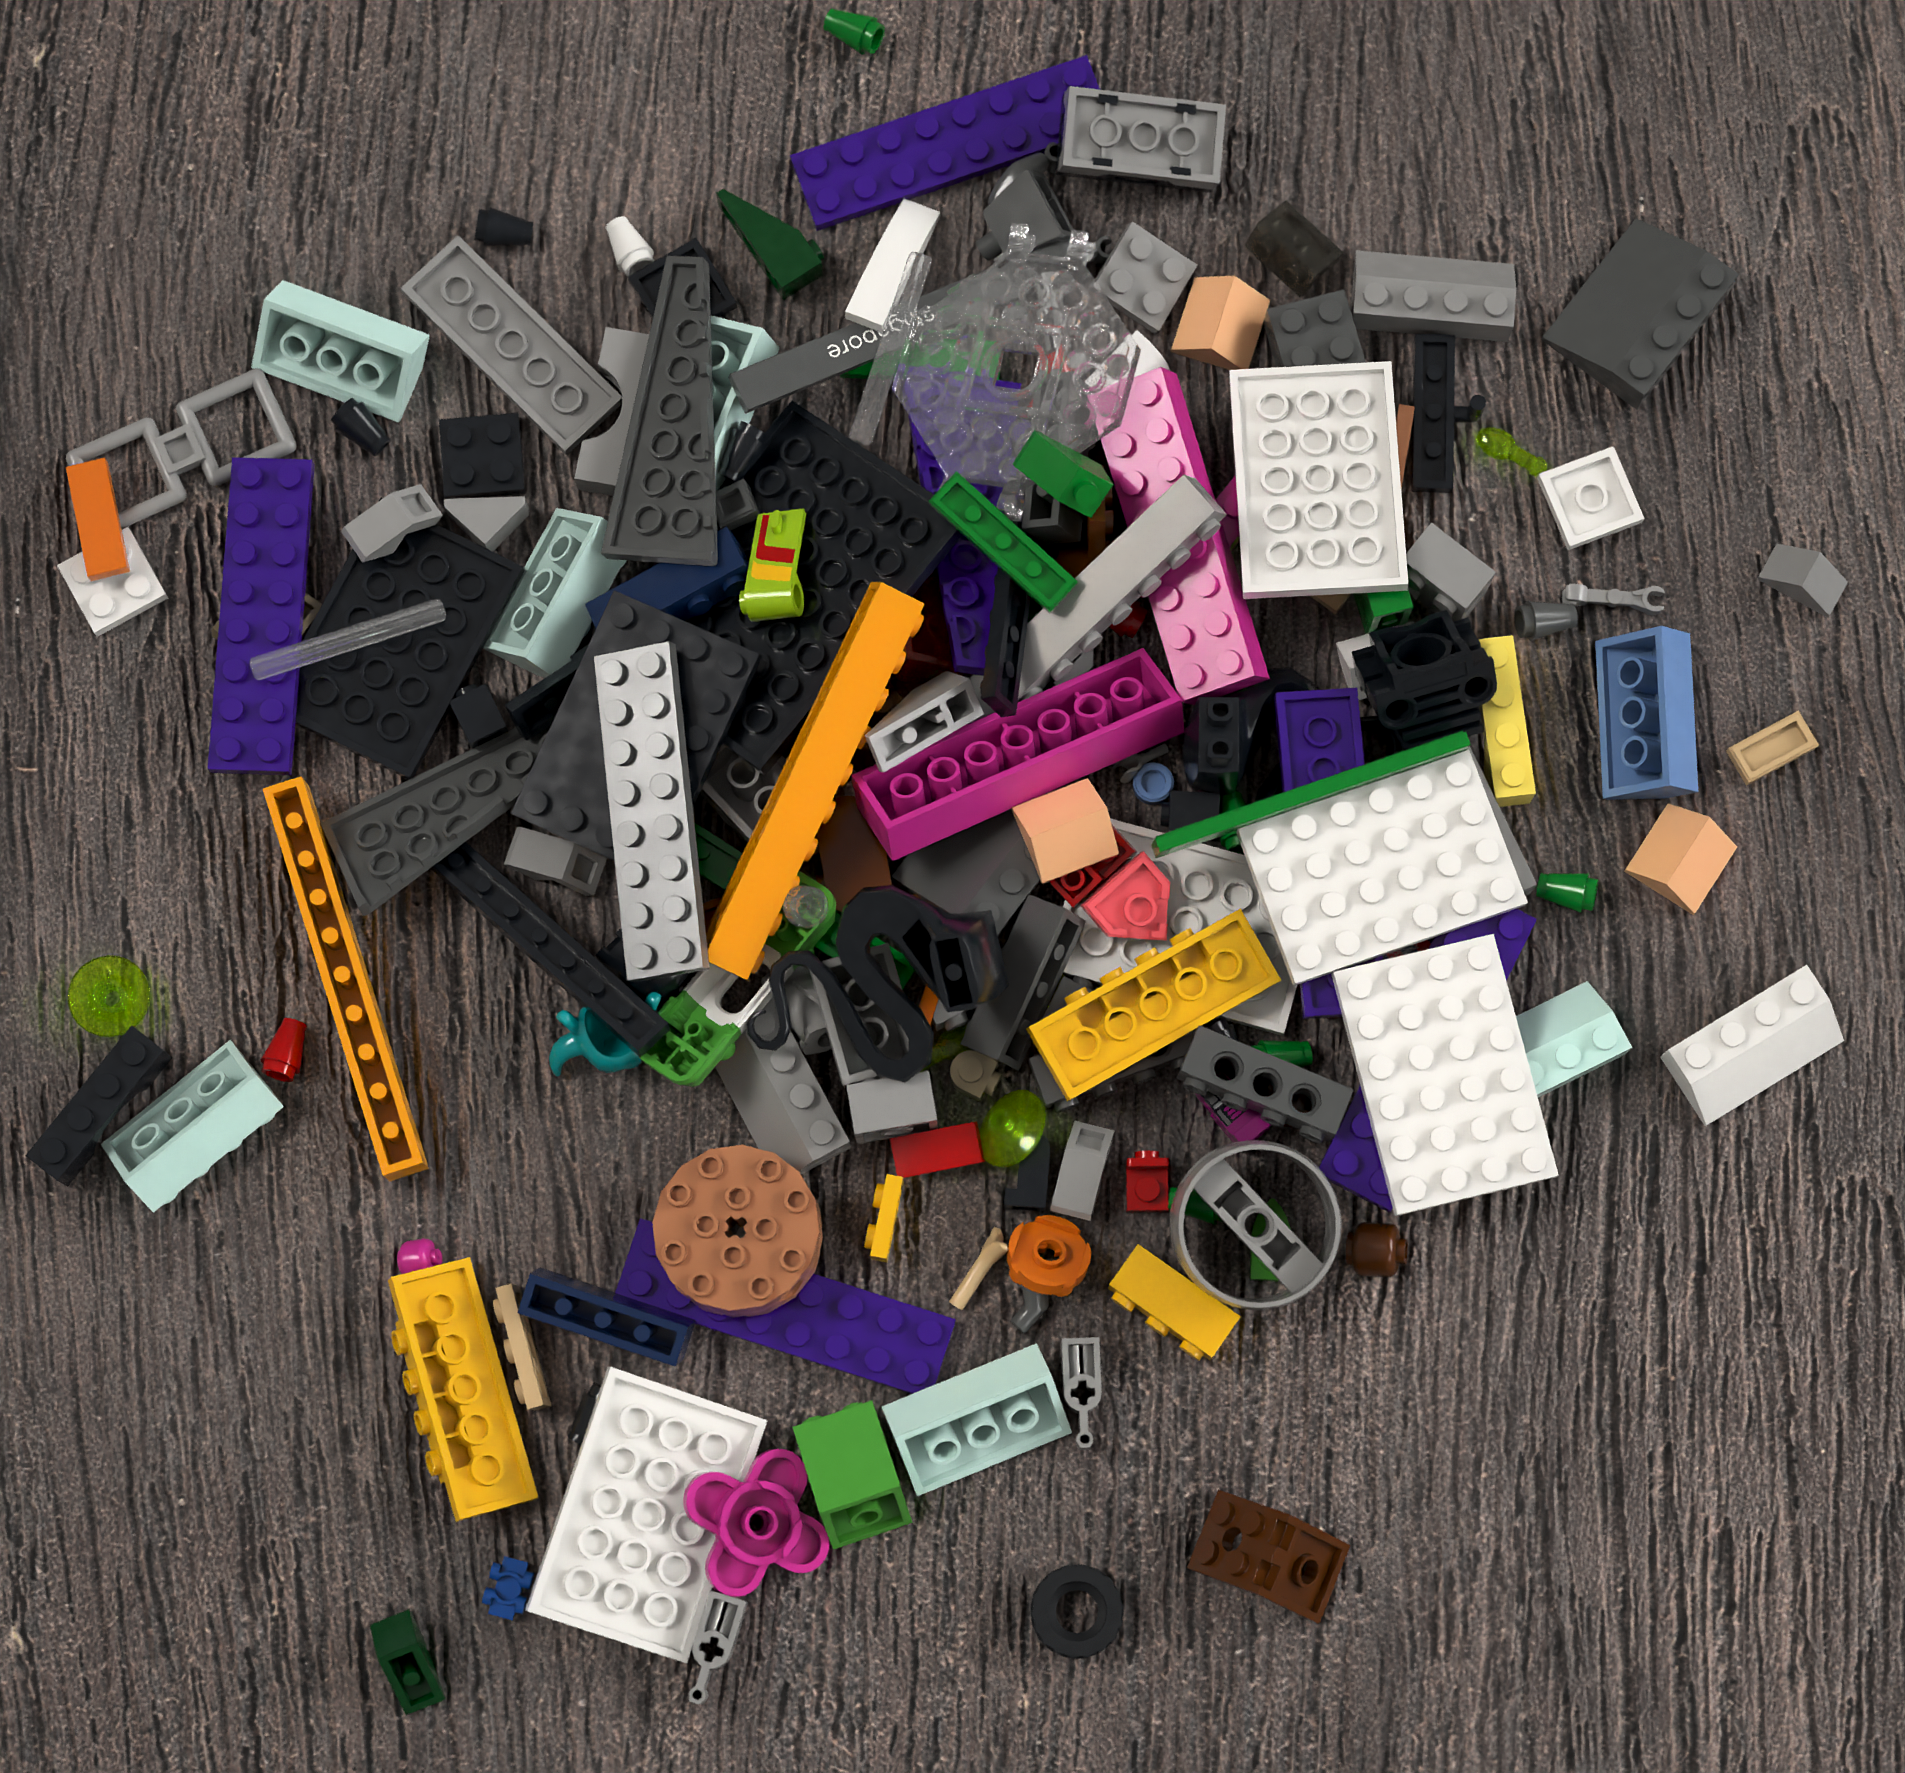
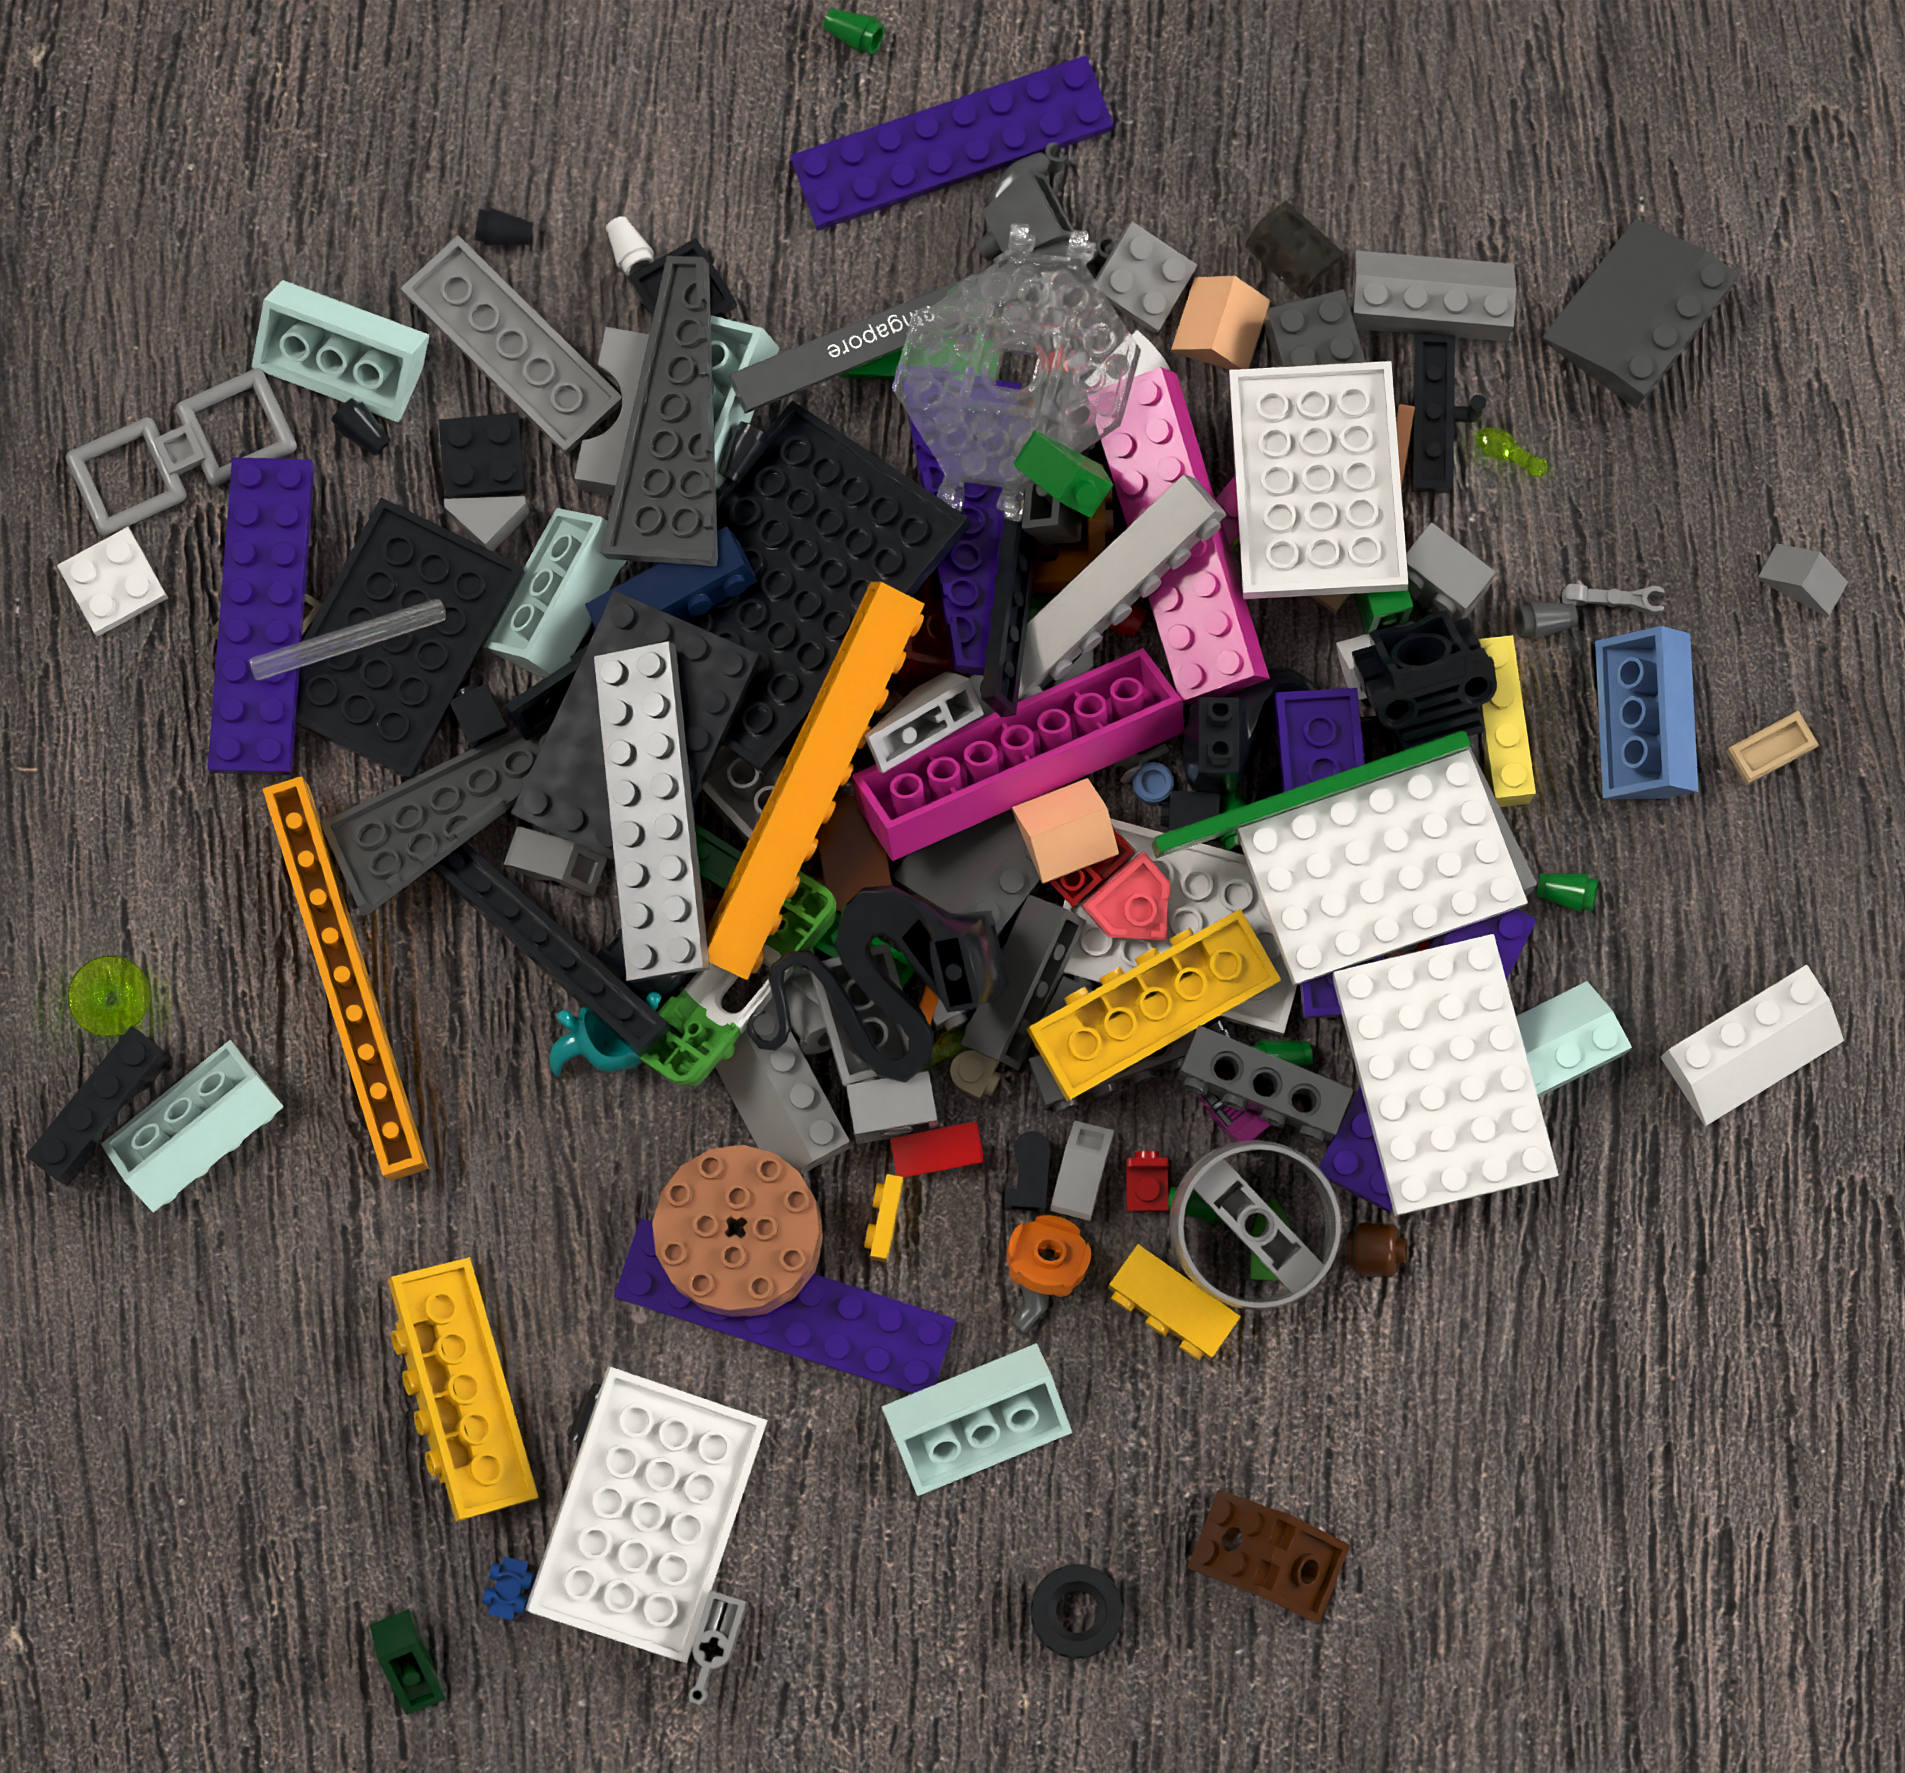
(97, 519): orange tile -> none
(285, 1051): red cone -> none
(386, 523): light grey slope -> none
(418, 1255): dark pink piece -> none
(521, 1348): tan plate -> none
(606, 1316): dark blue brick -> none
(735, 505): dark grey tile -> none
(771, 579): lime door -> none
(776, 246): dark green slope -> none
(785, 1533): dark pink plant -> none
(805, 906): clear tile -> none
(852, 1474): bright green slope -> none
(875, 292): white slope -> none
(890, 348): clear axle -> none
(991, 1252): tan piece -> none
(1003, 542): green tile -> none
(1012, 1128): clear neon green dish -> none
(1091, 1377): light grey piece -> none
(1140, 139): light grey piece -> none
(1590, 498): white plate -> none
(1682, 856): light nougat slope -> none

